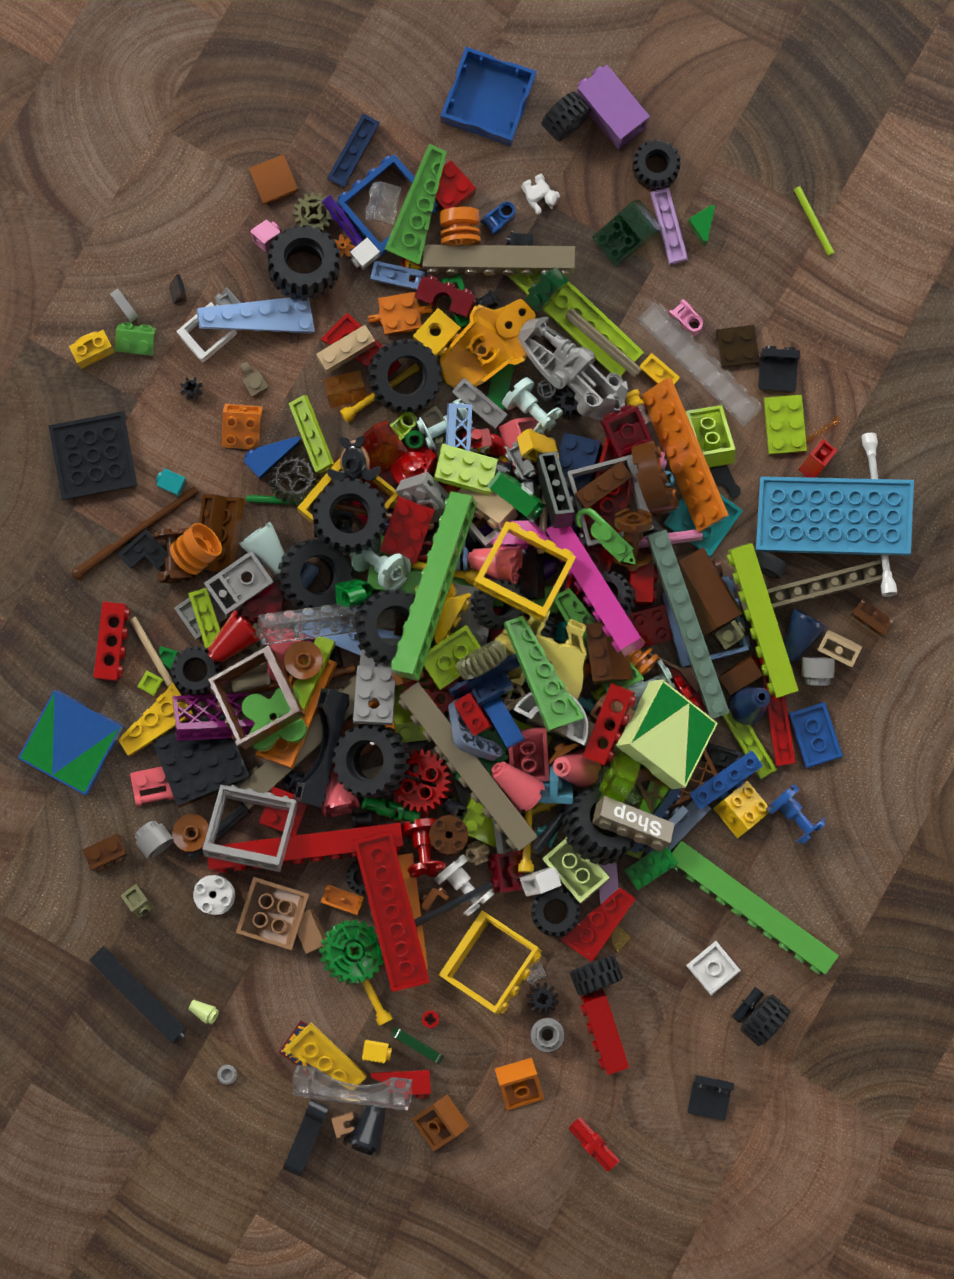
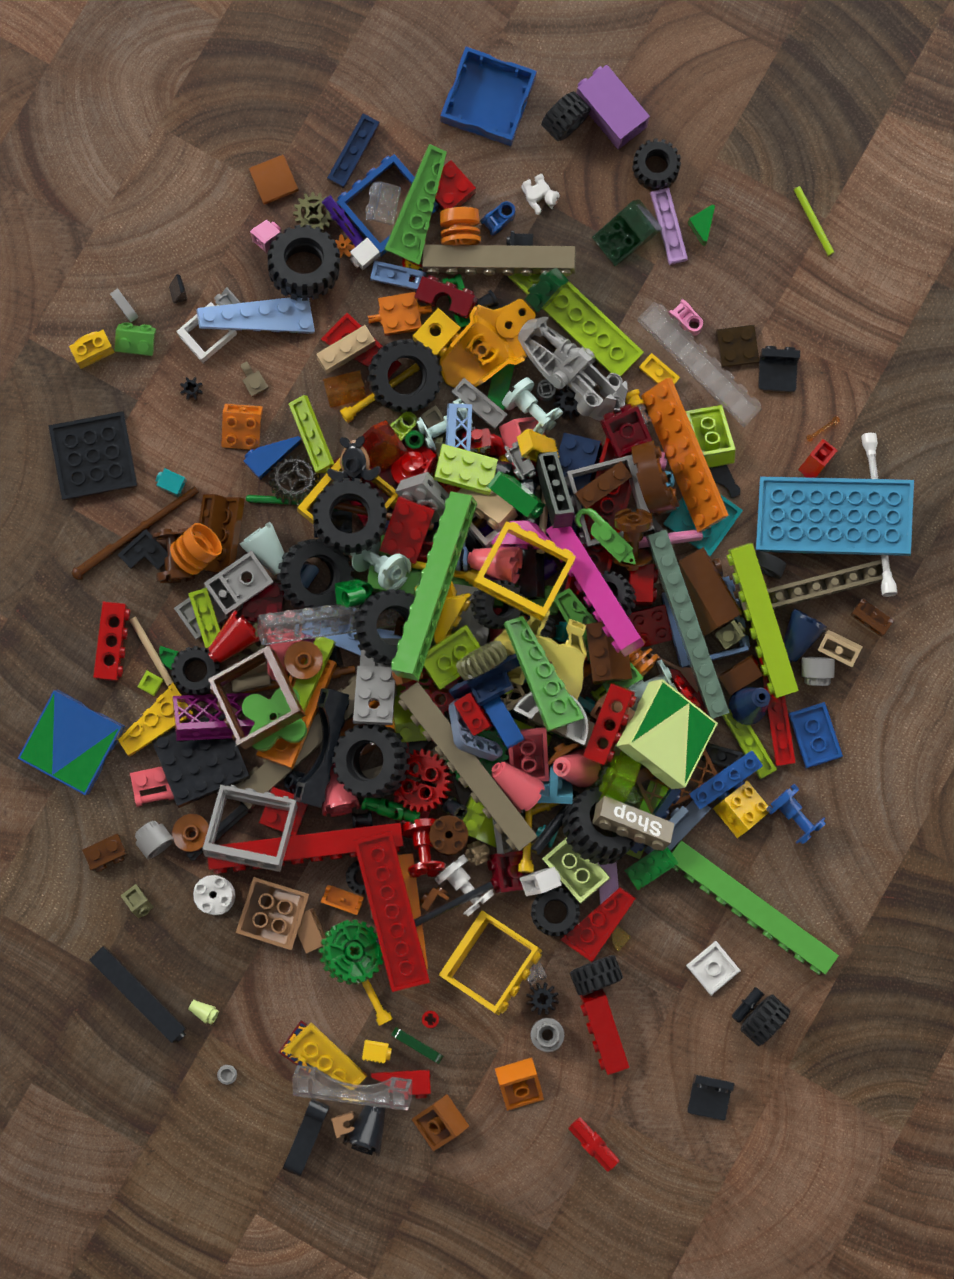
(603, 342): dark tan axle -> none
(785, 424): lime plate -> none

